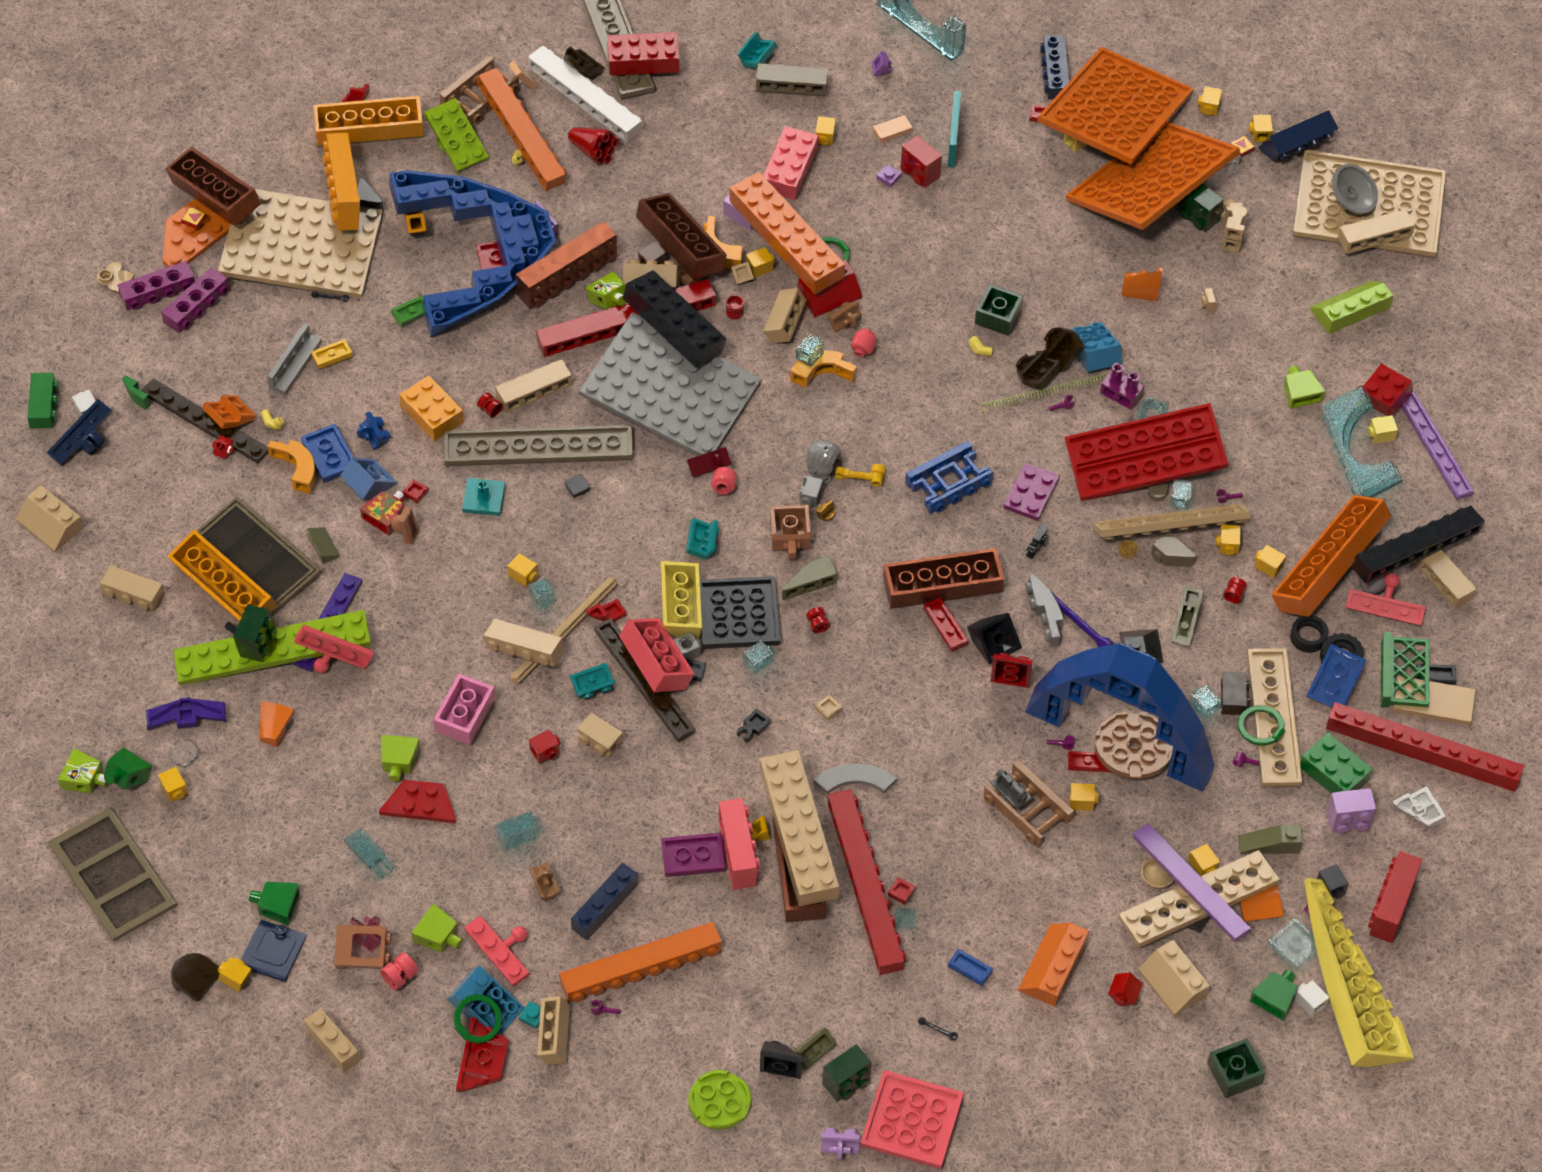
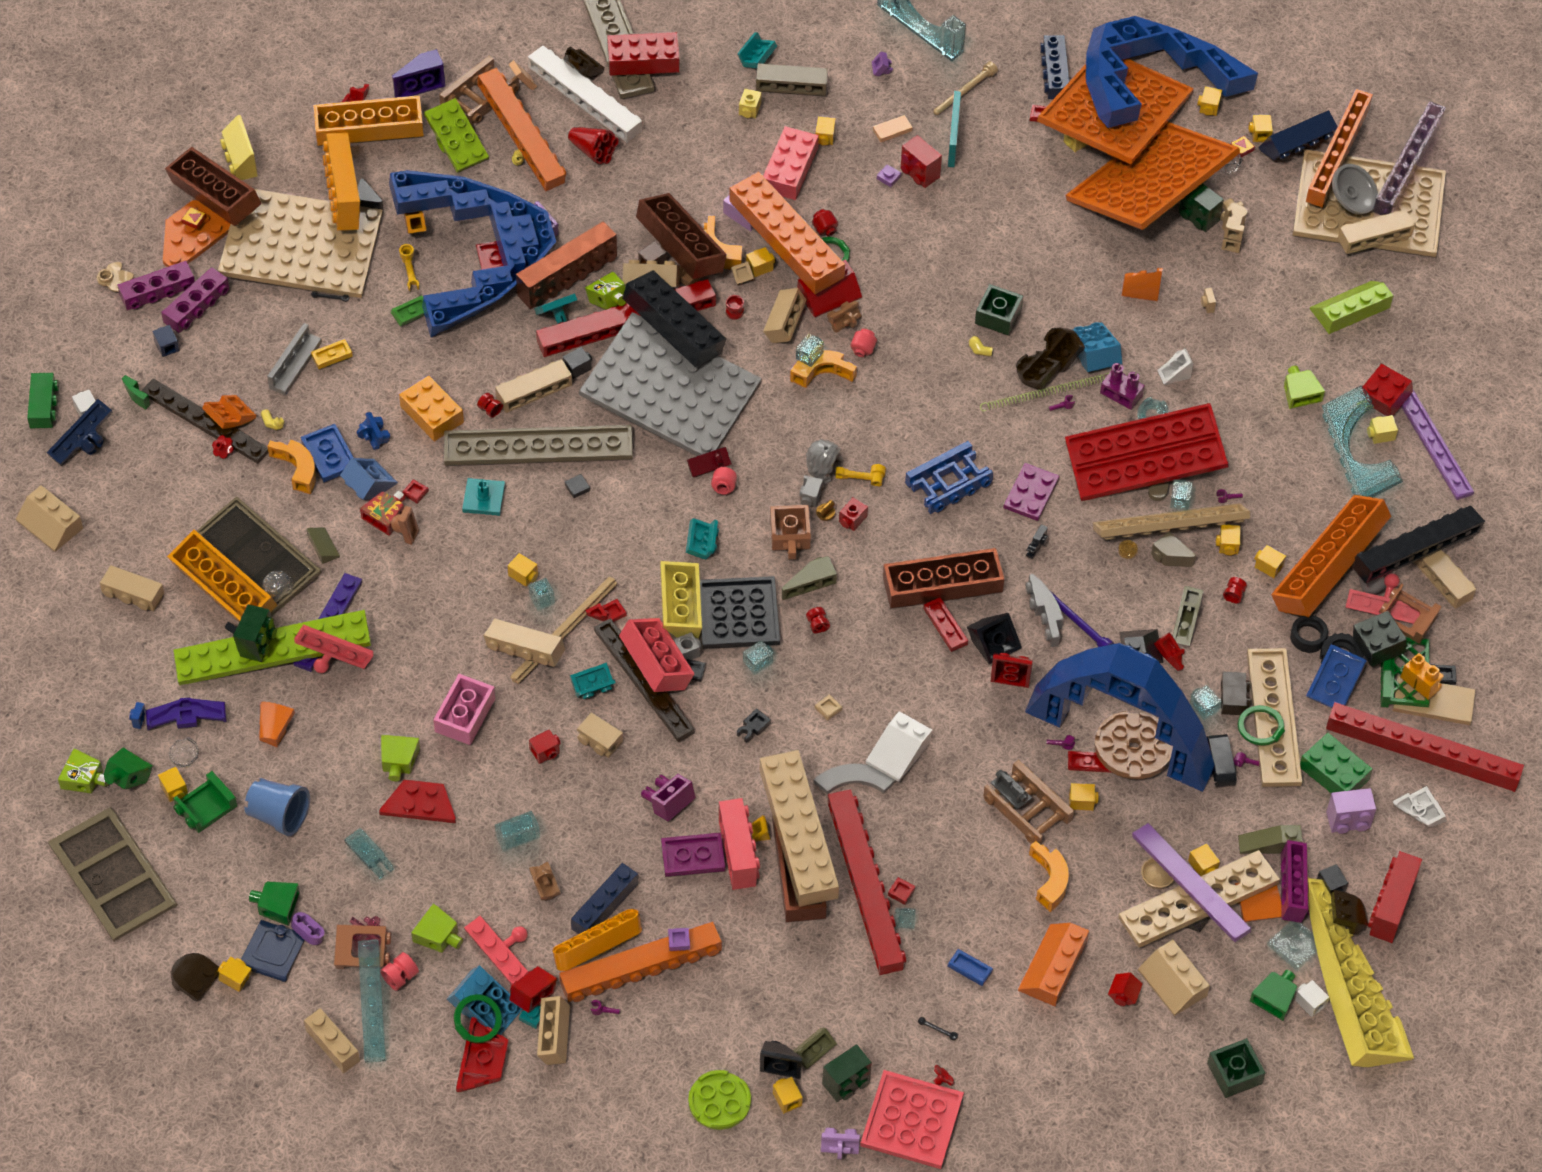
(137, 715): none -> blue plate
(165, 340): none -> dark blue brick
(205, 803): none -> green panel
(238, 150): none -> light yellow slope
(277, 584): none -> clear hair
(278, 805): none -> medium blue piece
(307, 928): none -> medium lavender beam
(371, 1001): none -> clear light blue tile
(406, 253): none -> yellow brick
(419, 75): none -> dark purple slope
(531, 988): none -> red brick
(557, 307): none -> teal tile
(578, 362): none -> brick
(597, 939): none -> light orange beam
(671, 796): none -> magenta brick
(679, 939): none -> medium lavender plate
(750, 103): none -> light yellow brick
(787, 1094): none -> yellow brick
(825, 222): none -> red head
(853, 514): none -> red brick
(899, 746): none -> white slope
(943, 1076): none -> red plant
(988, 70): none -> tan piece
(1054, 889): none -> light orange arch
(1138, 36): none -> blue piece
(1170, 651): none -> red slope
(1177, 368): none -> white slope
(1224, 769): none -> beam
(1294, 881): none -> magenta brick
(1339, 147): none -> orange brick
(1349, 911): none -> dark brown slope
(1379, 638): none -> pearl dark grey brick
(1409, 159): none -> brick
(1423, 622): none -> nougat window
(1423, 676): none -> light orange hips

